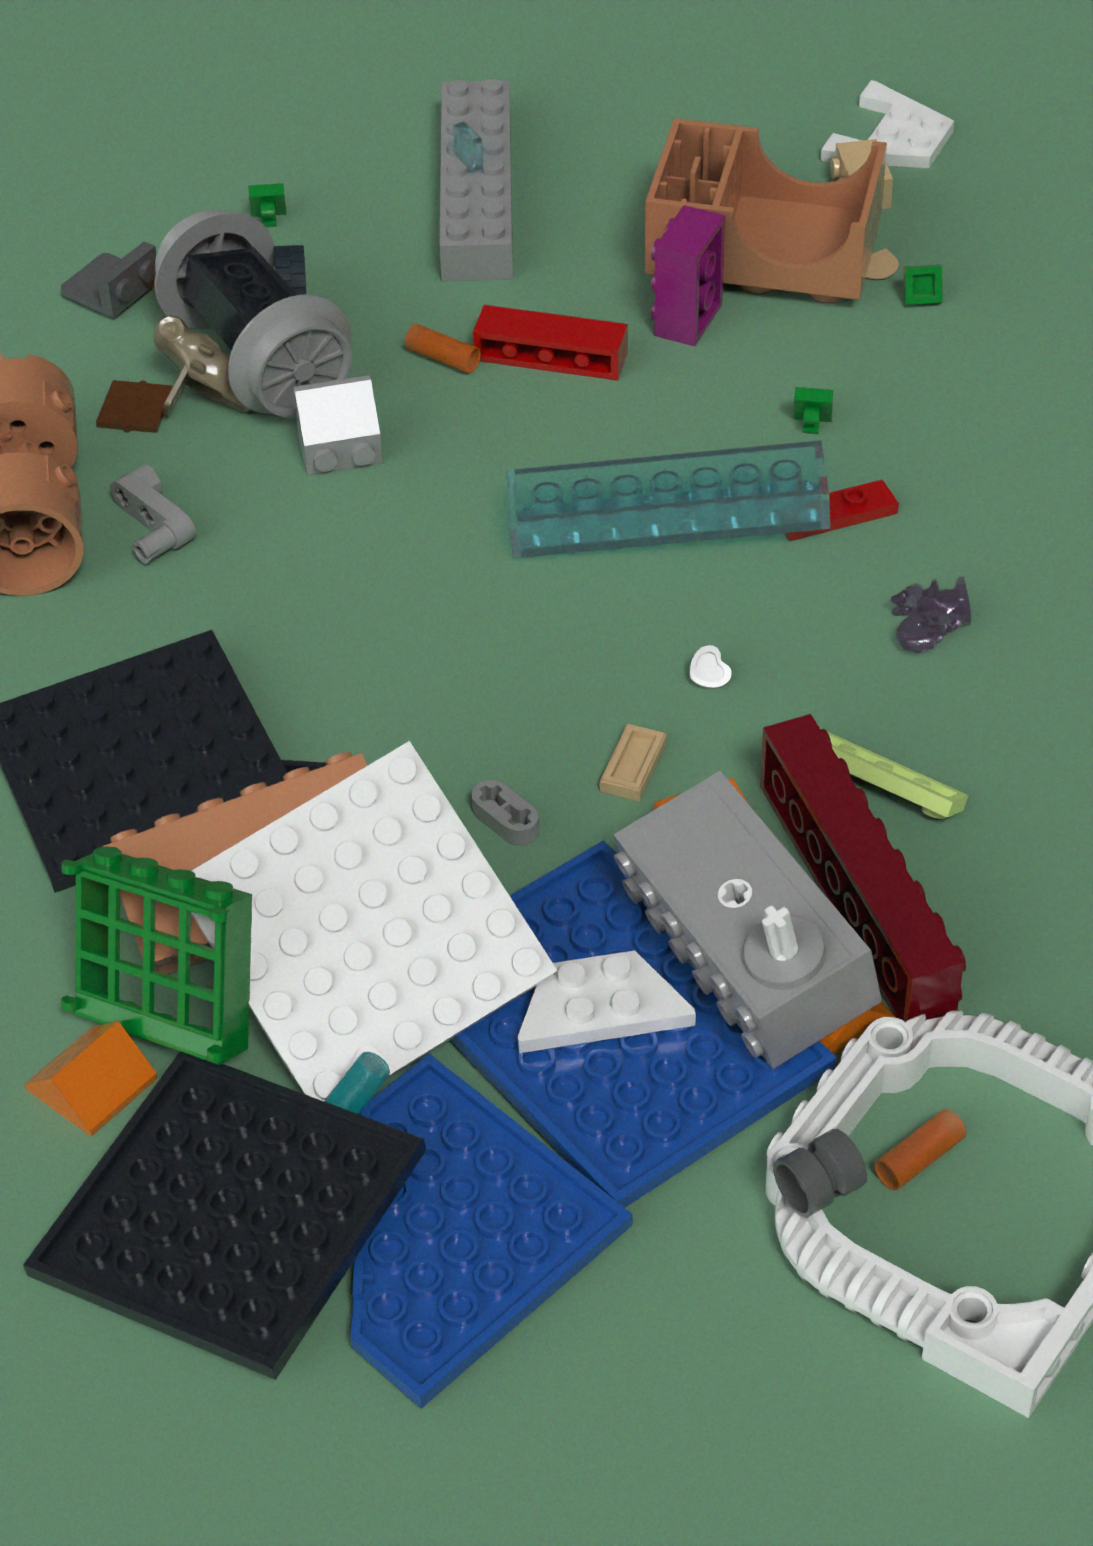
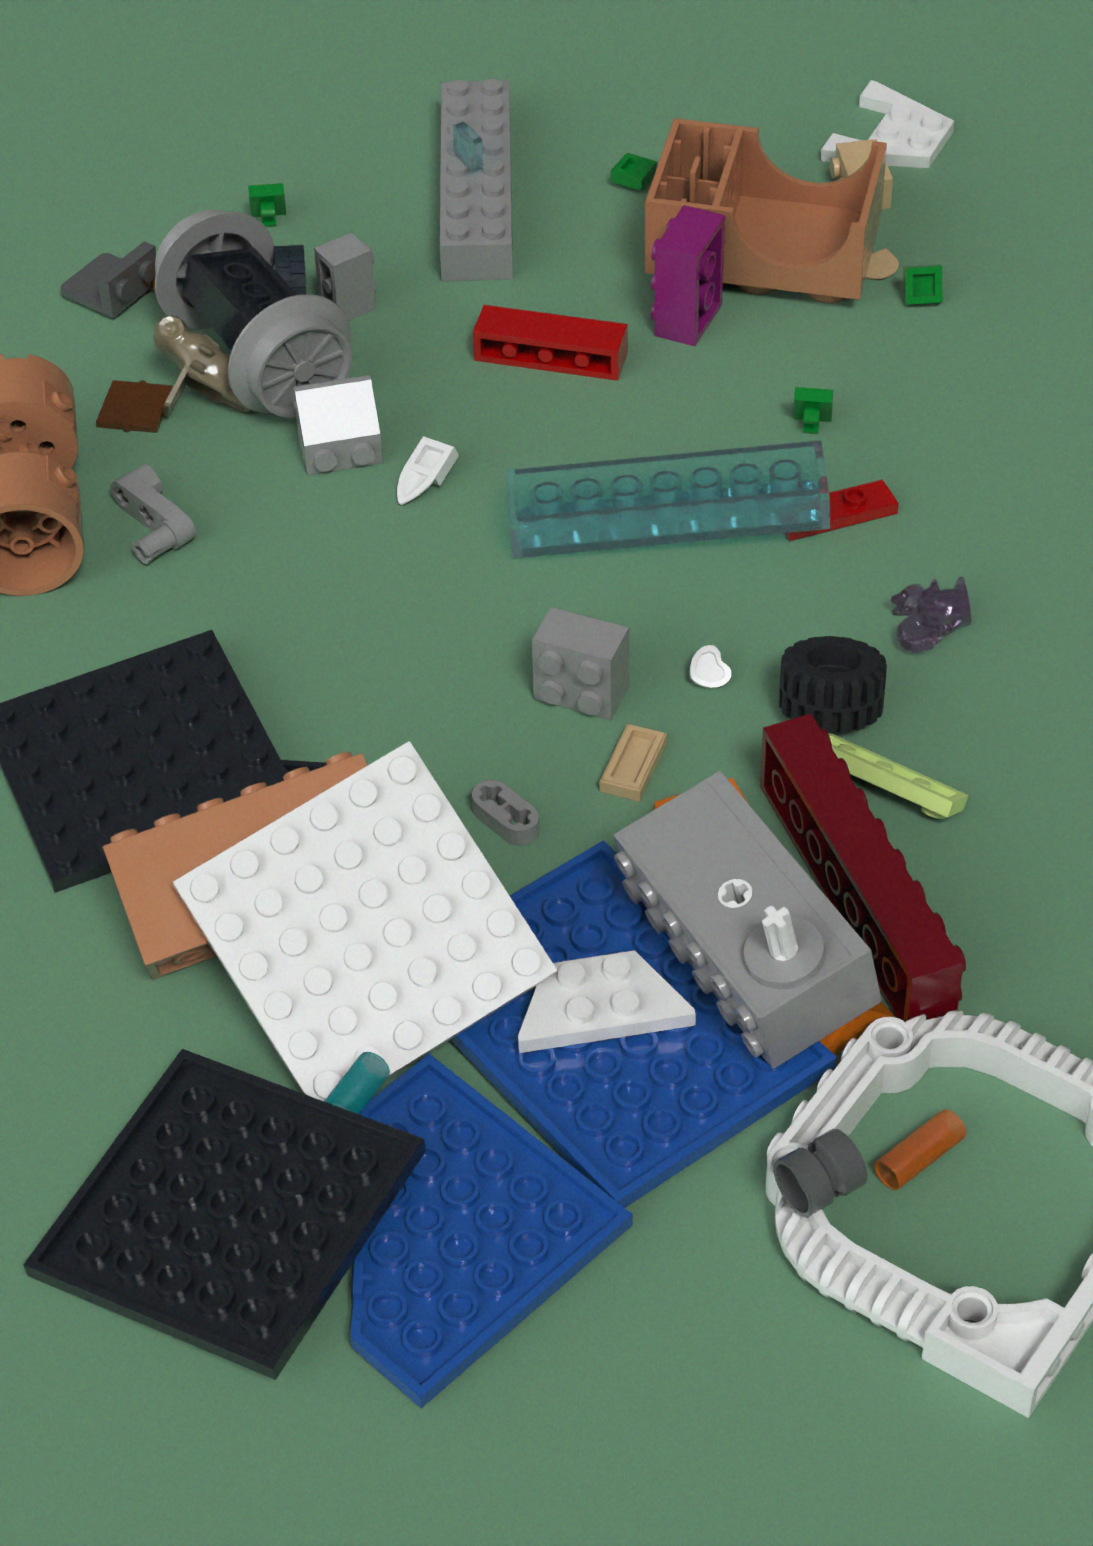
(94, 1077): orange slope -> none
(99, 961): green window -> none
(346, 275): none -> light grey brick
(425, 467): none -> white plate
(439, 348): orange piece -> none
(580, 663): none -> light grey brick
(633, 171): none -> green plate
(834, 682): none -> black tyre

